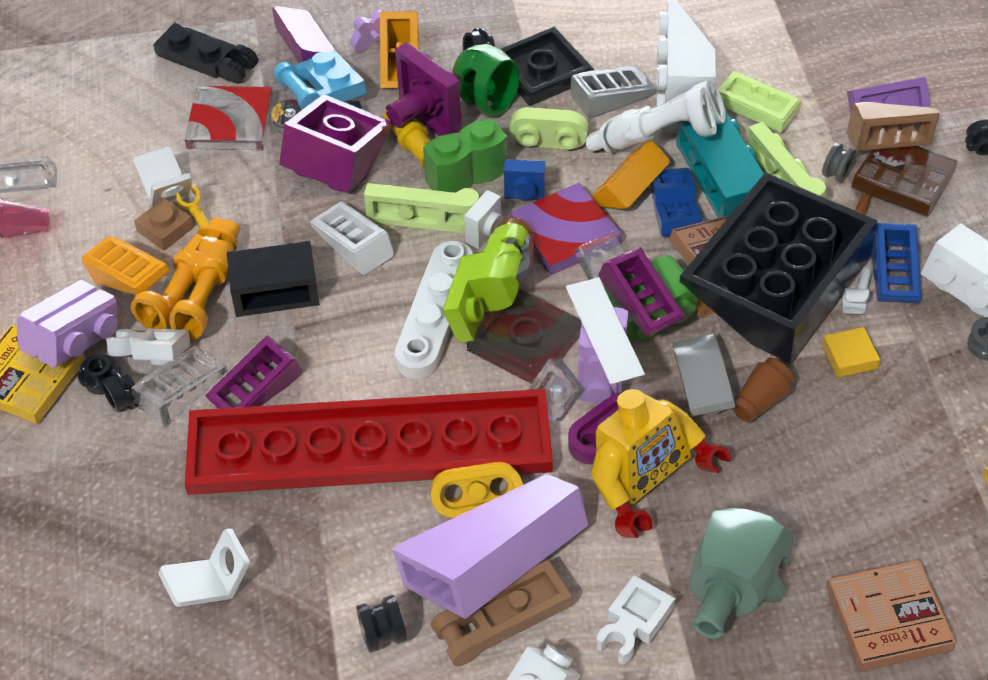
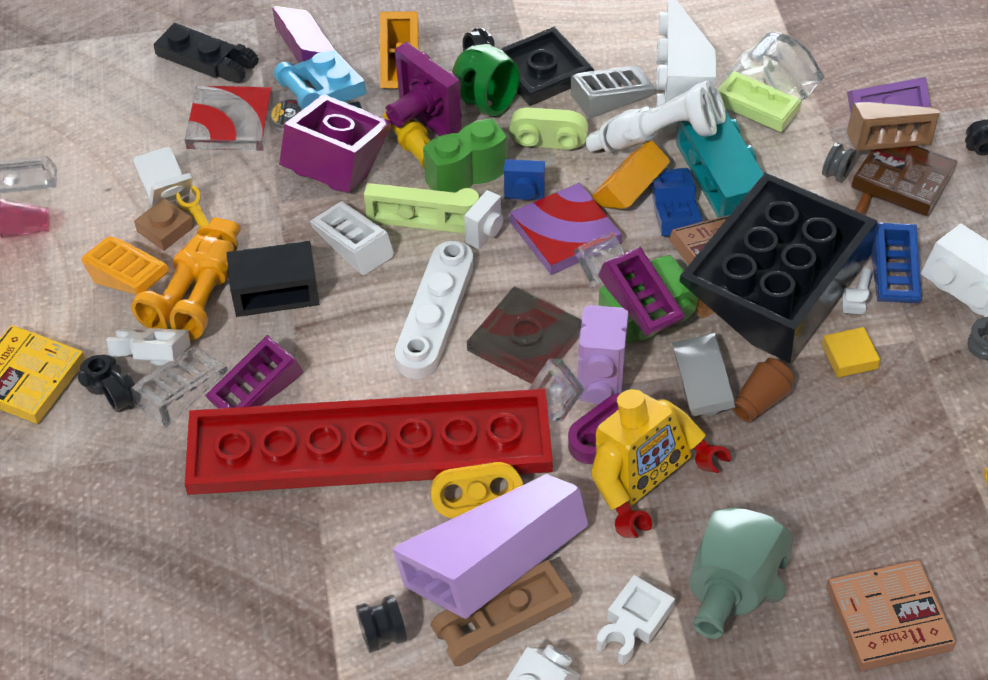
(67, 323): lavender brick -> none
(206, 579): white bracket -> none
(366, 31): lavender piece -> none
(489, 278): lime plate -> none
(605, 330): white sticker -> none
(777, 161): yellowish green plate -> none
(781, 65): none -> clear brick

